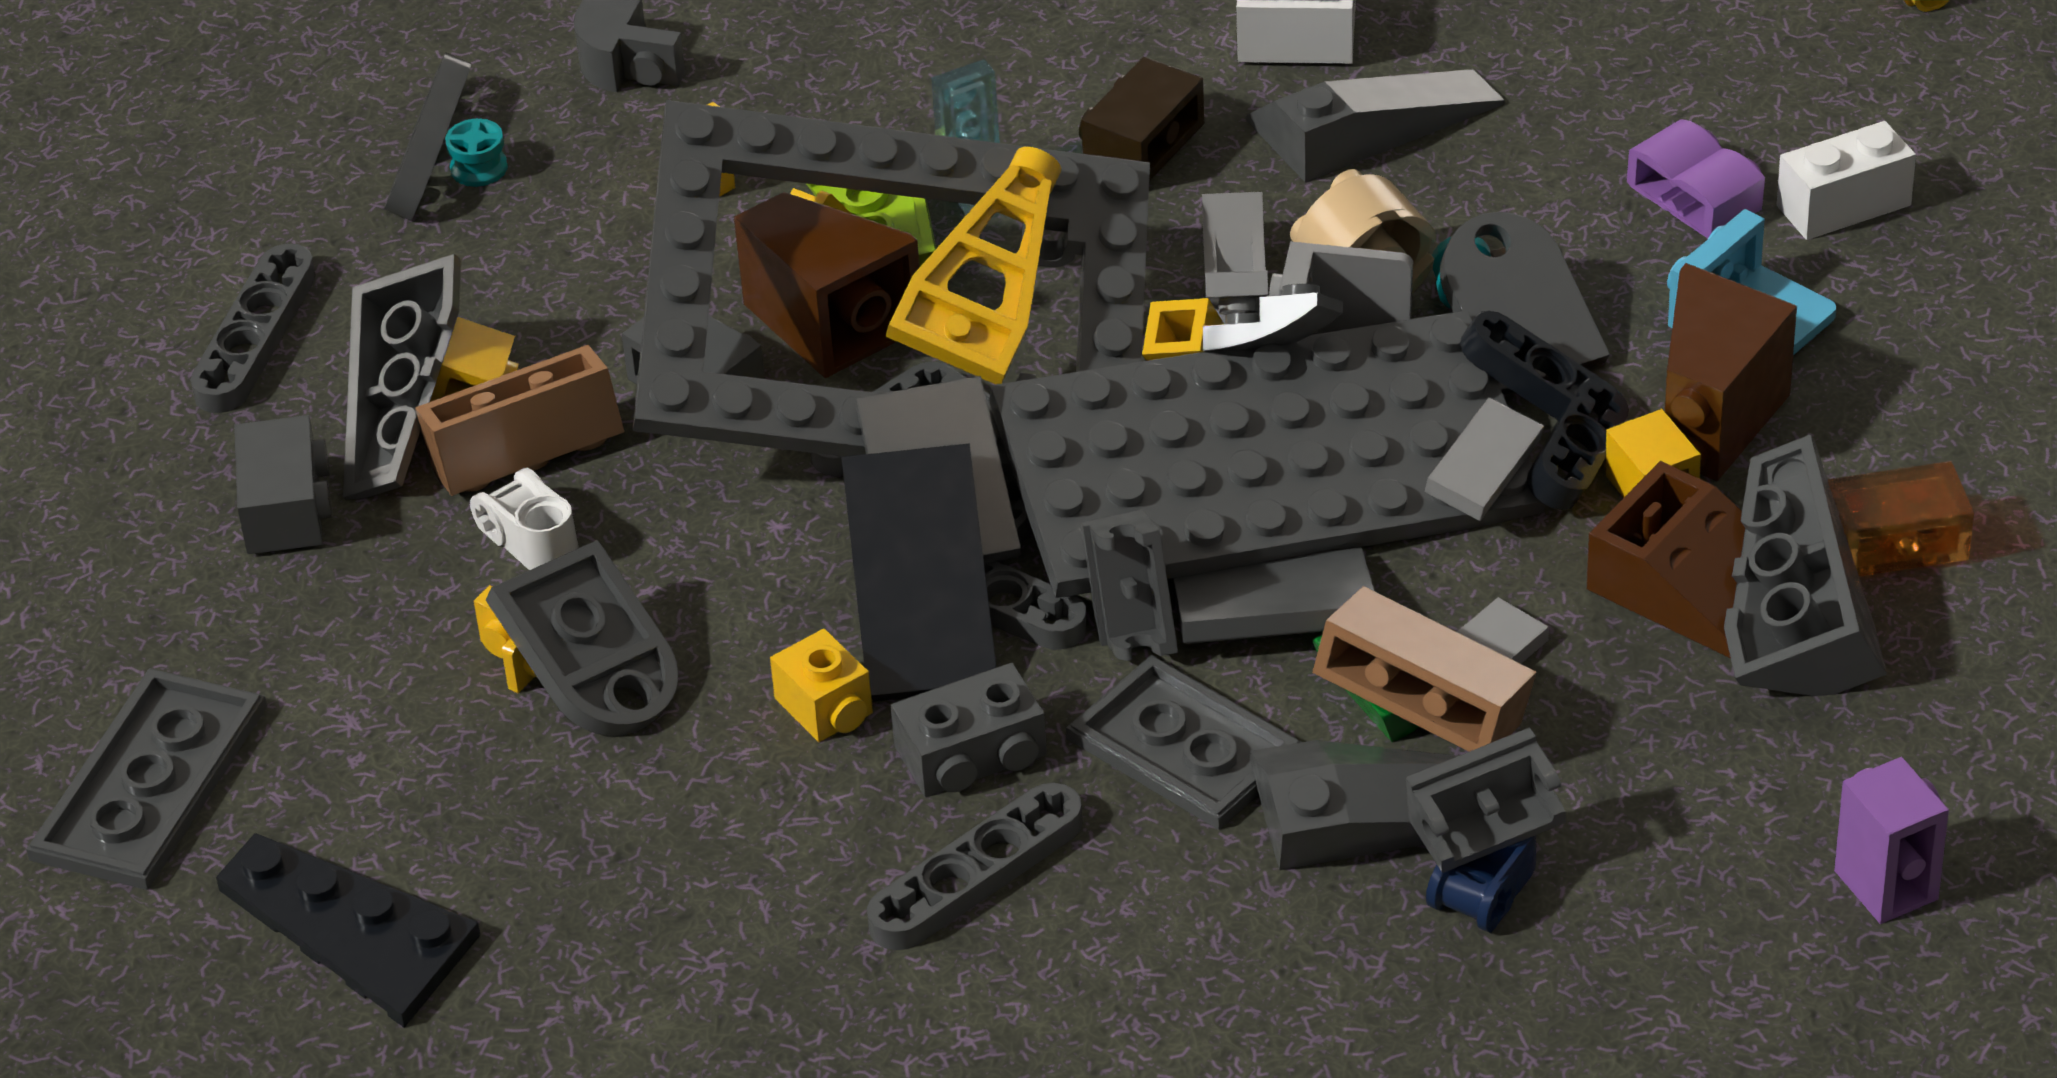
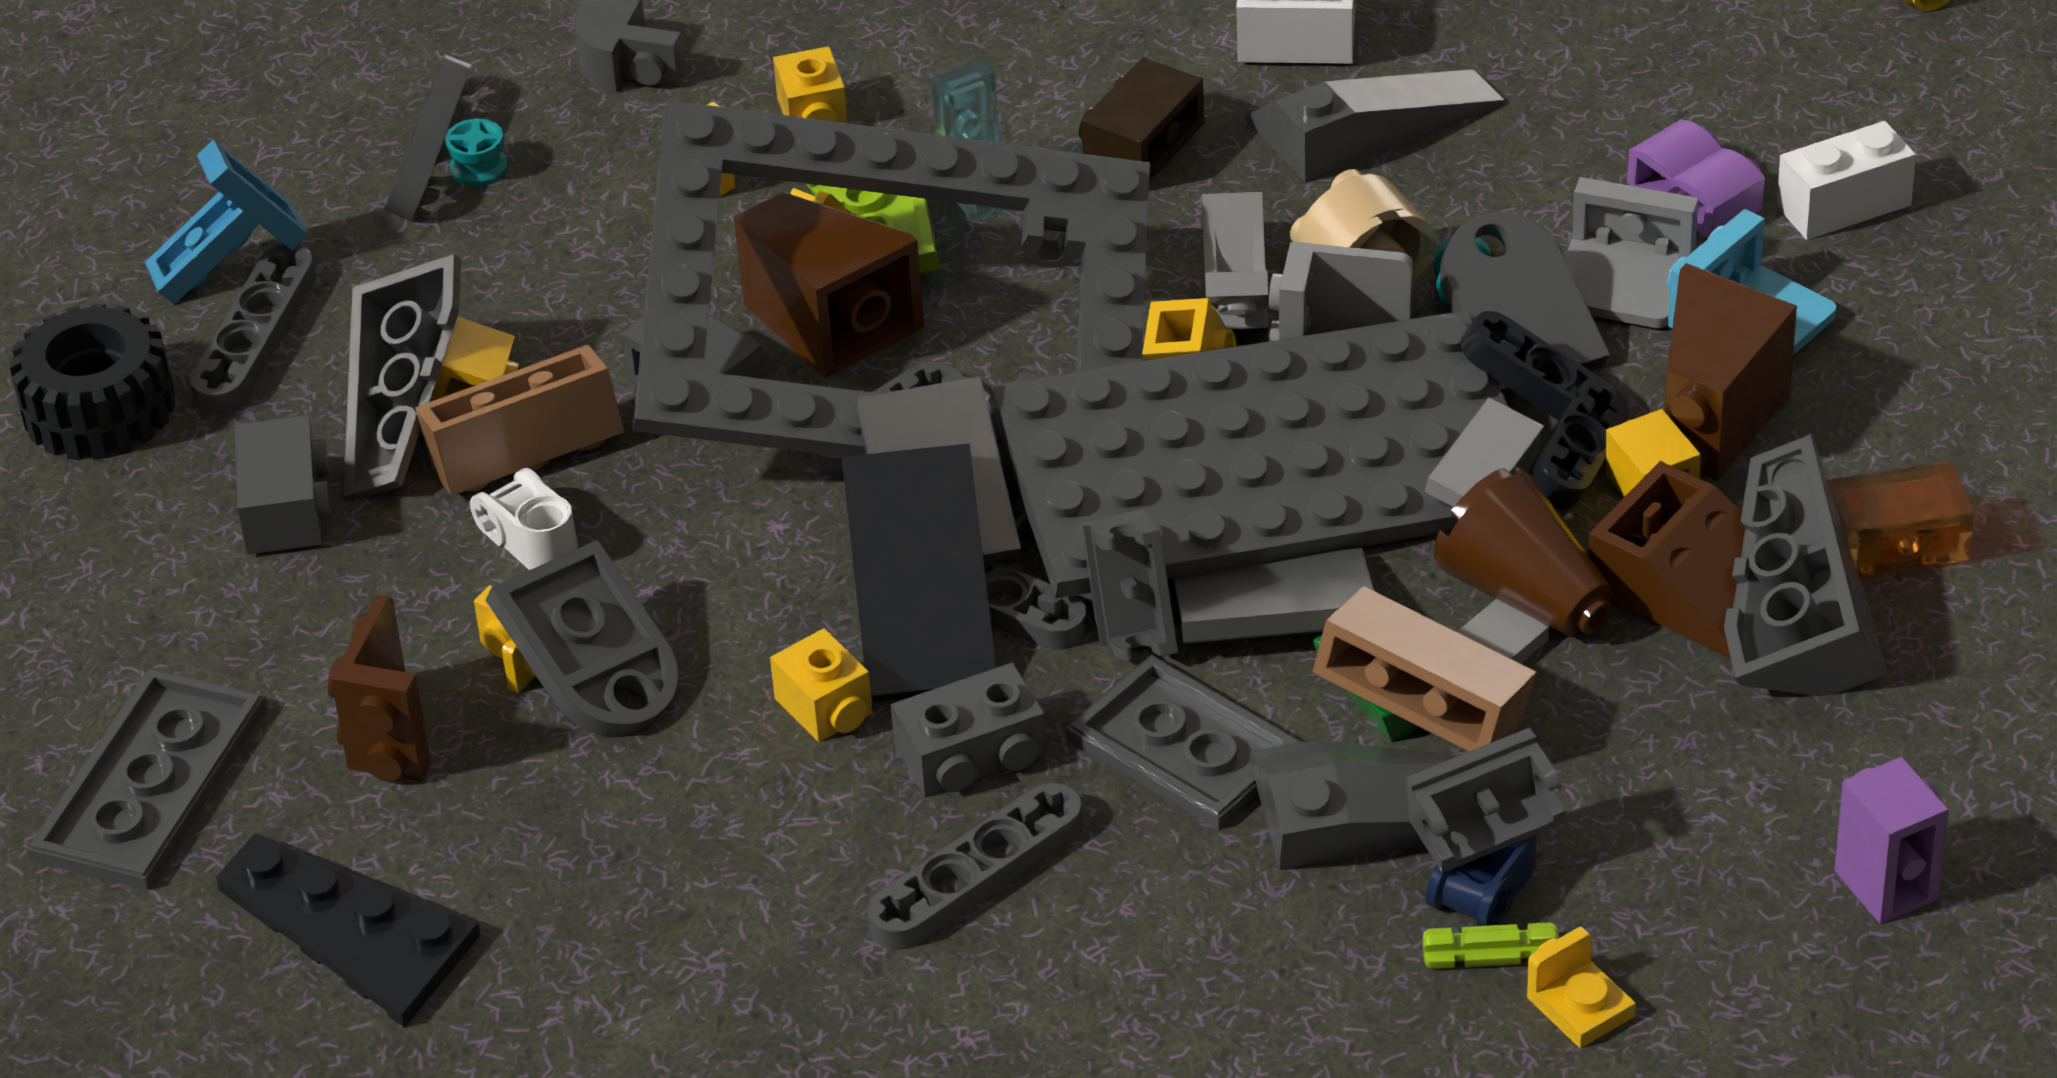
(92, 381): none -> black tyre
(222, 224): none -> dark azure bracket
(379, 701): none -> reddish brown bracket
(810, 85): none -> yellow brick
(961, 329): yellow plate -> none
(1281, 320): slope -> none
(1484, 945): none -> lime axle
(1524, 554): none -> reddish brown cone
(1574, 990): none -> yellow bracket
(1627, 246): none -> light grey bracket

